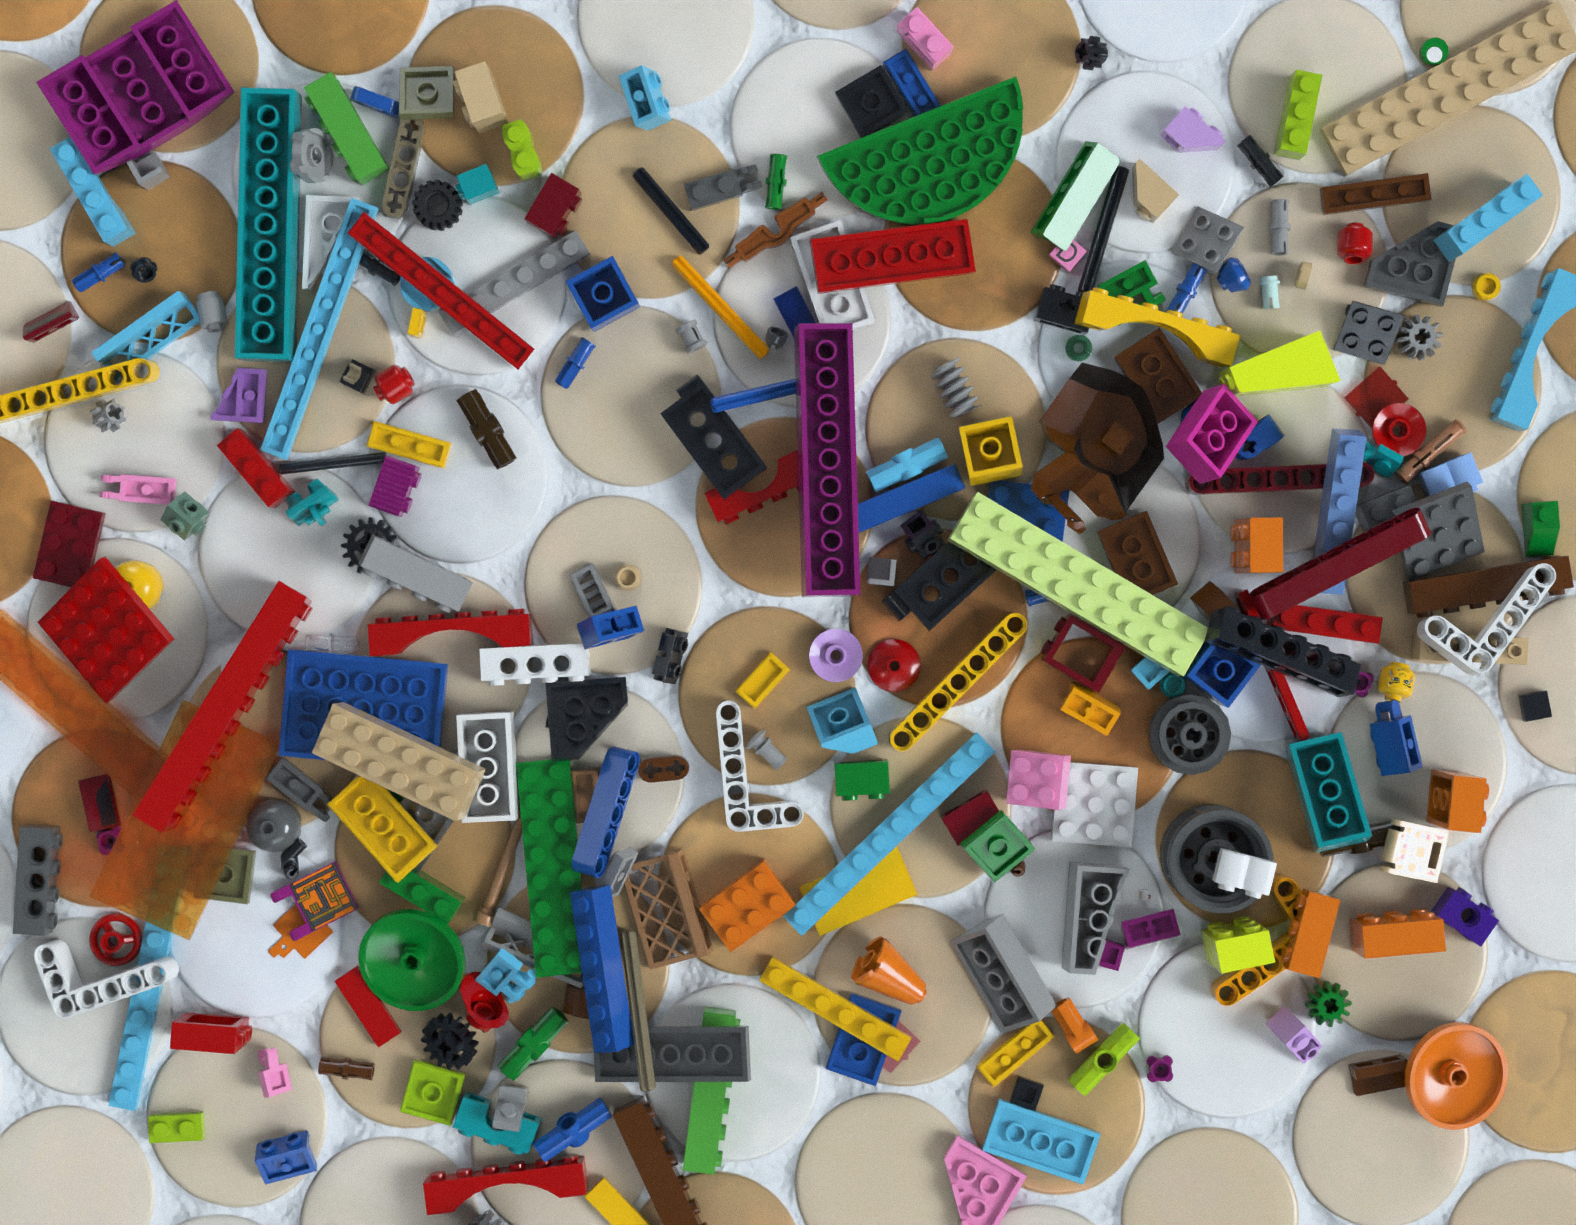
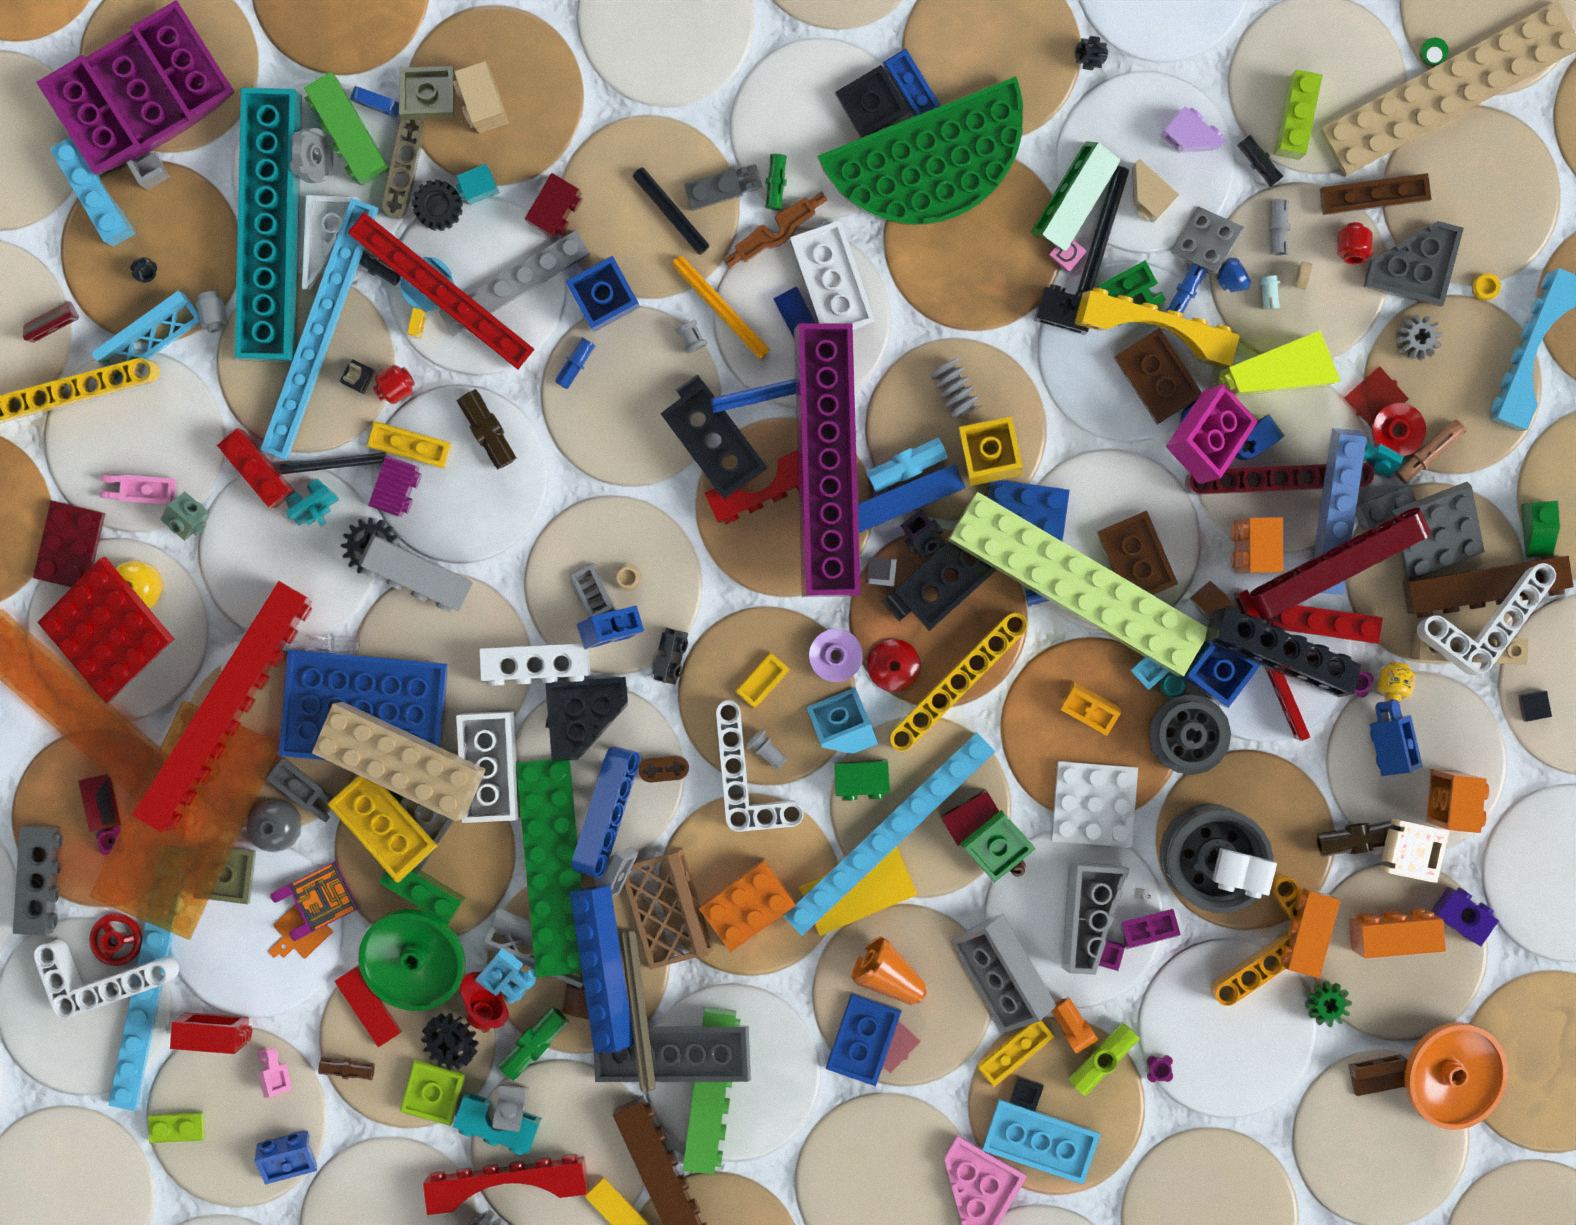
(98, 272): blue axle -> none
(108, 415): light grey gear -> none
(244, 397): medium lavender wing -> none
(289, 858): black arm -> none
(396, 637): red arch -> none
(485, 914): medium nougat piece -> none
(521, 144): lime brick -> none
(572, 1129): blue piece -> none
(583, 788): medium nougat tile -> none
(645, 97): medium azure brick -> none
(776, 336): dark grey hinge -> none
(835, 1008): yellow plate -> none
(892, 256): red plate -> none
(924, 38): bright pink brick -> none
(1038, 779): bright pink brick -> none
(1078, 339): clear green plate -> none
(1104, 668): dark red window -> none
(1106, 441): reddish brown piece -> none
(1237, 945): neon yellow brick -> none
(1294, 1035): lavender slope -> none
(1328, 792): teal brick -> none
(1368, 332): black hinge -> none
(1450, 474): light blue brick -> none
(1488, 217): medium azure arch -> none

